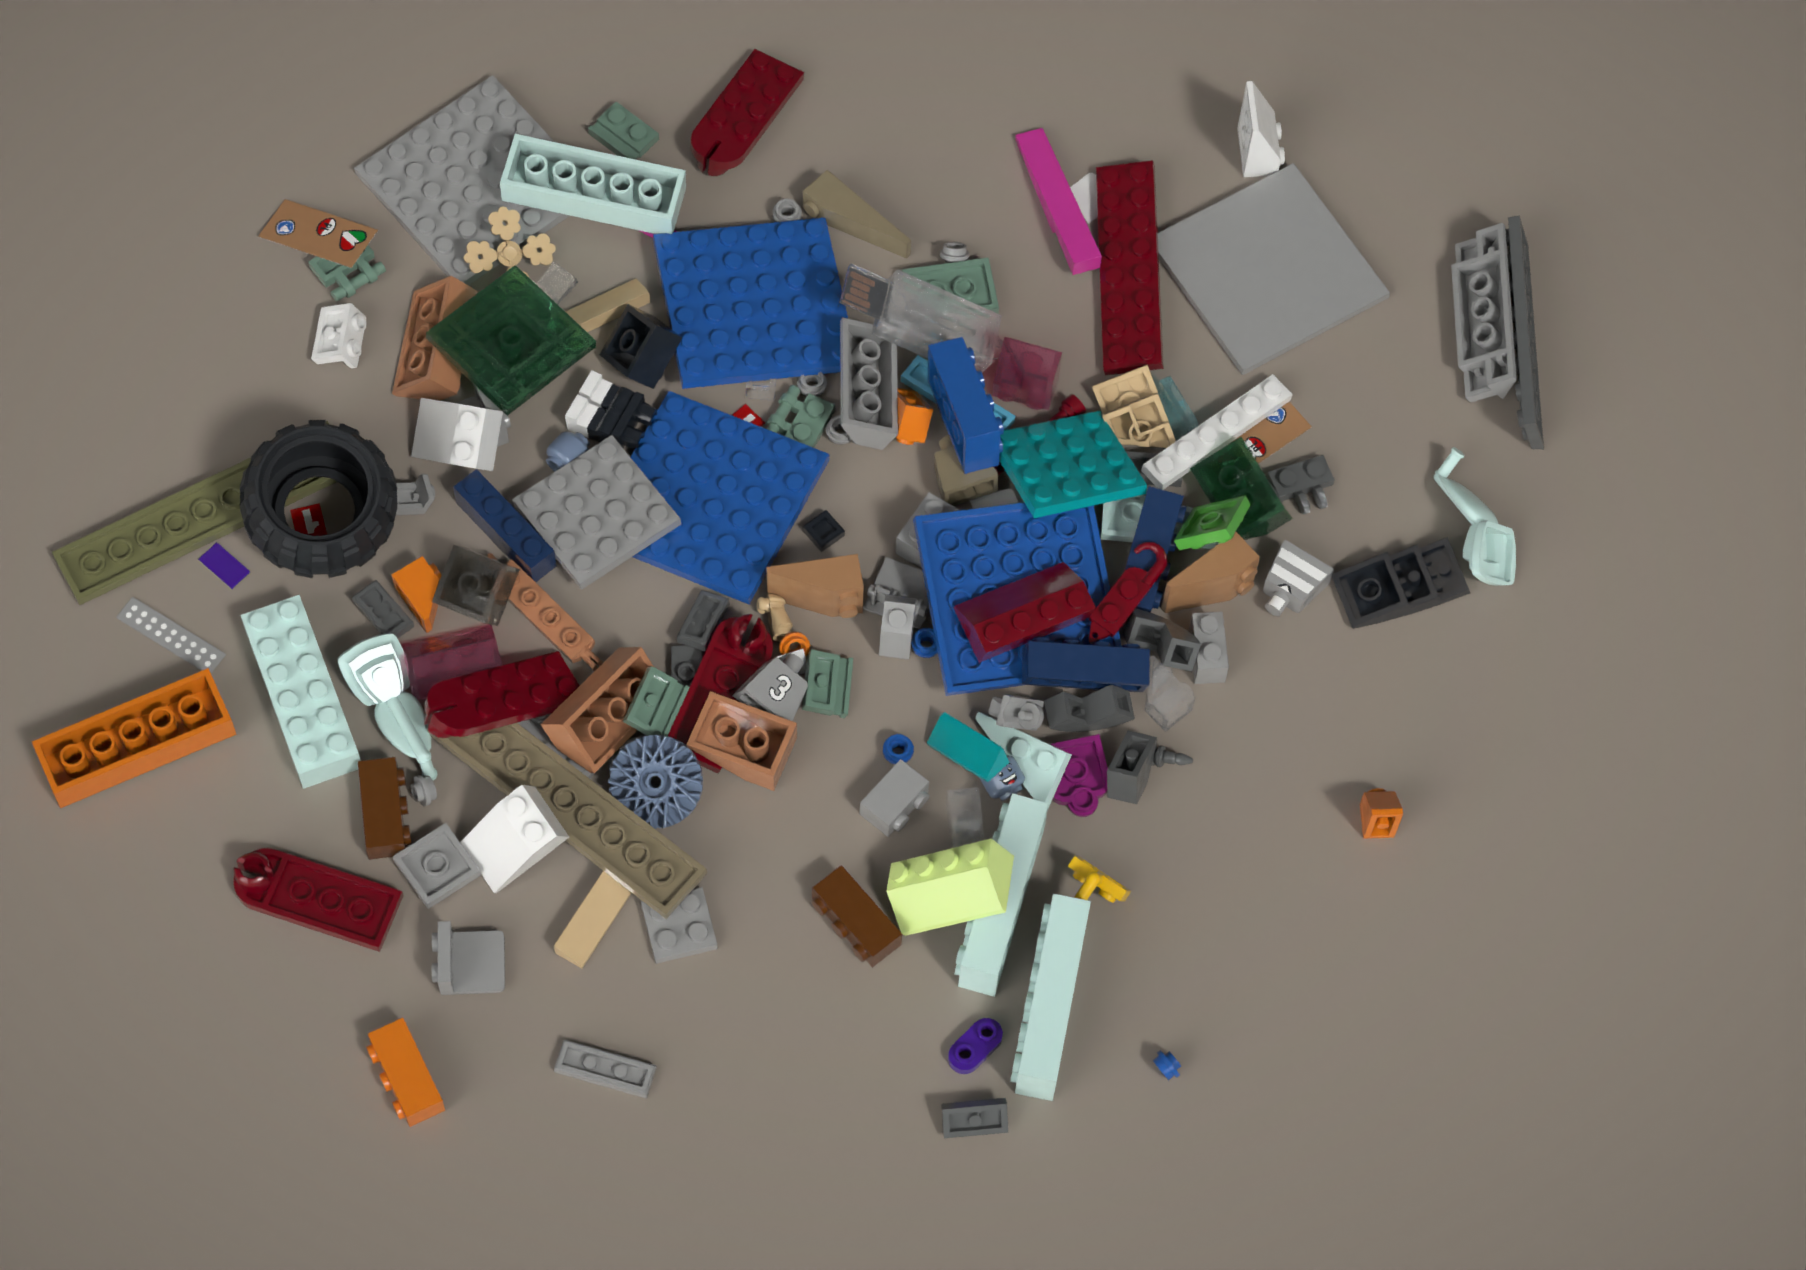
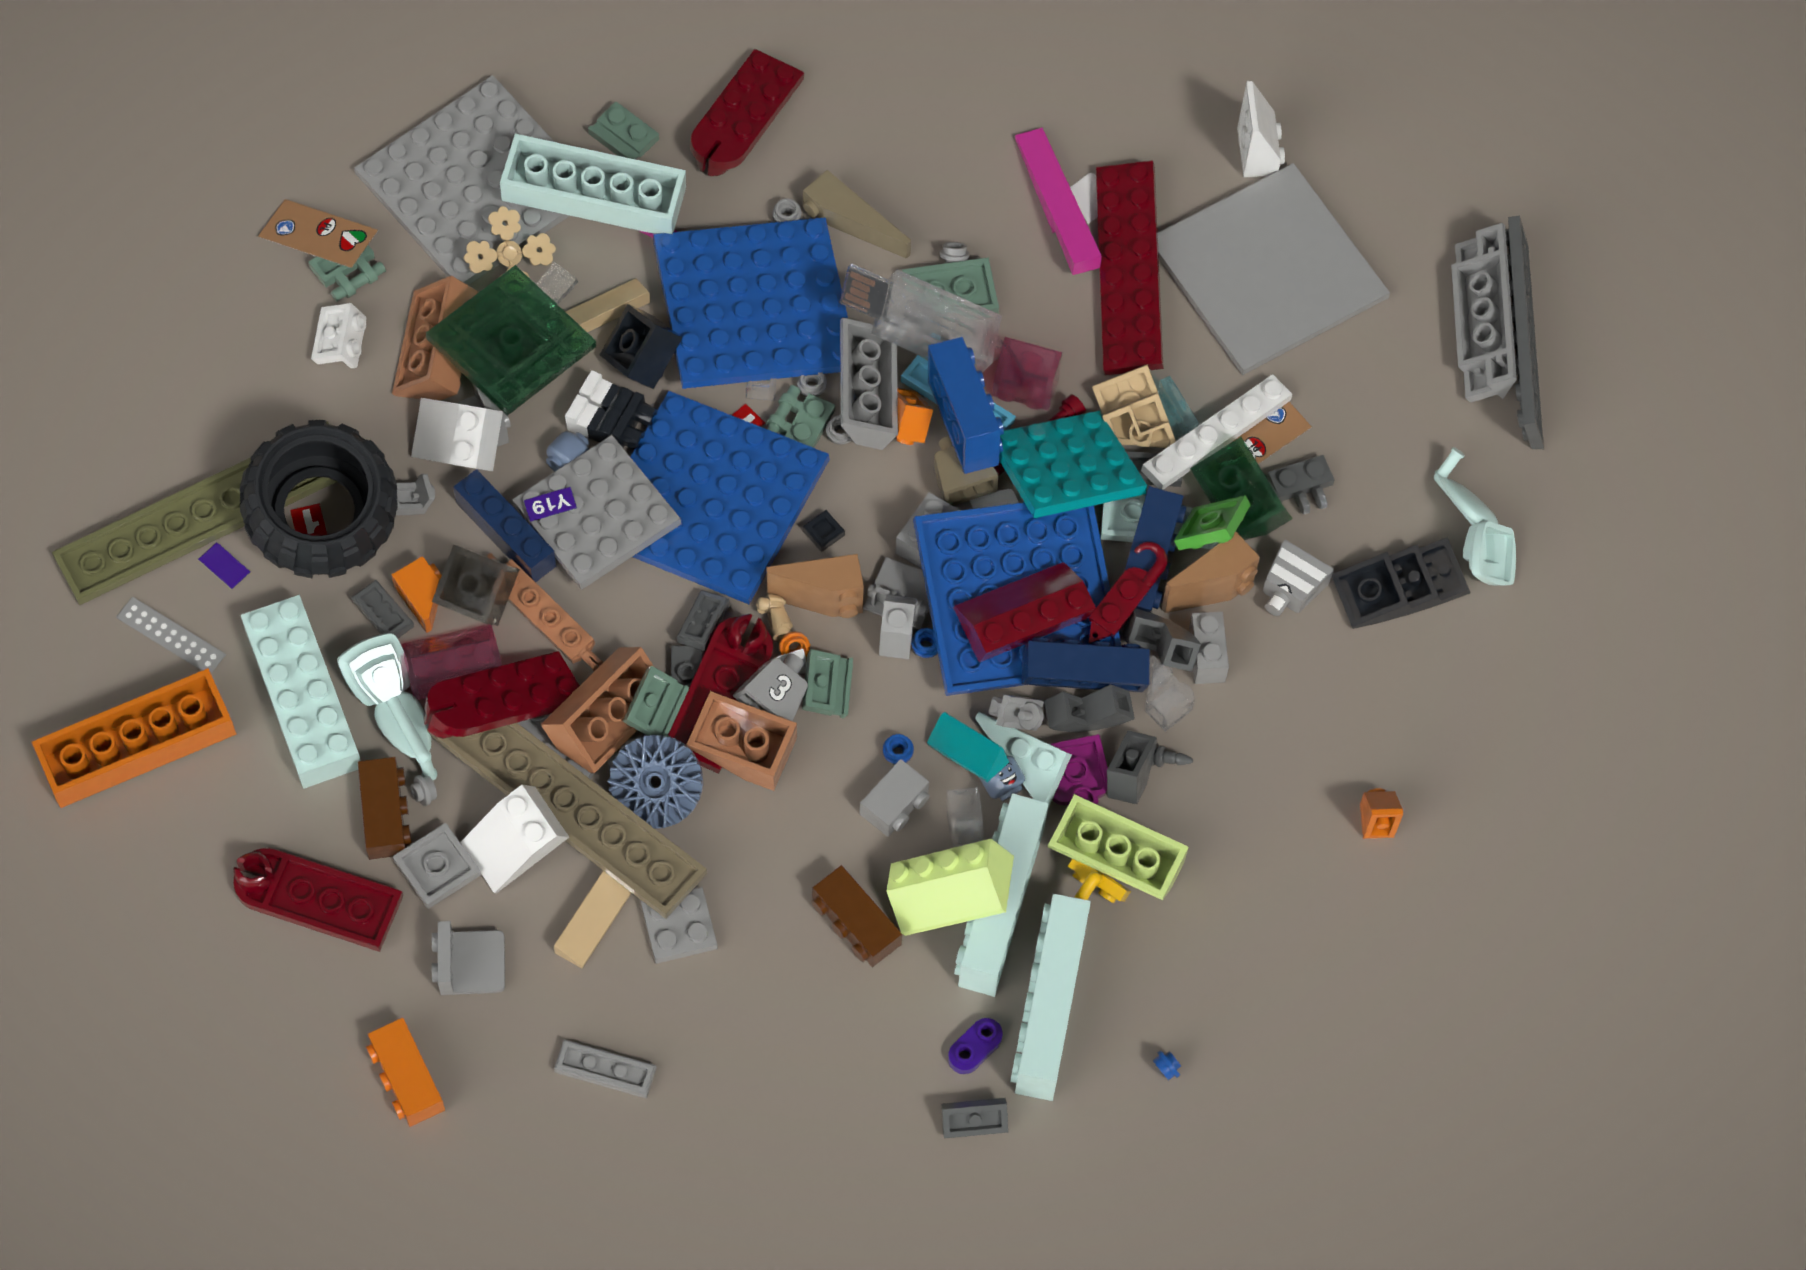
(550, 504): none -> dark purple sticker
(1119, 847): none -> yellowish green slope

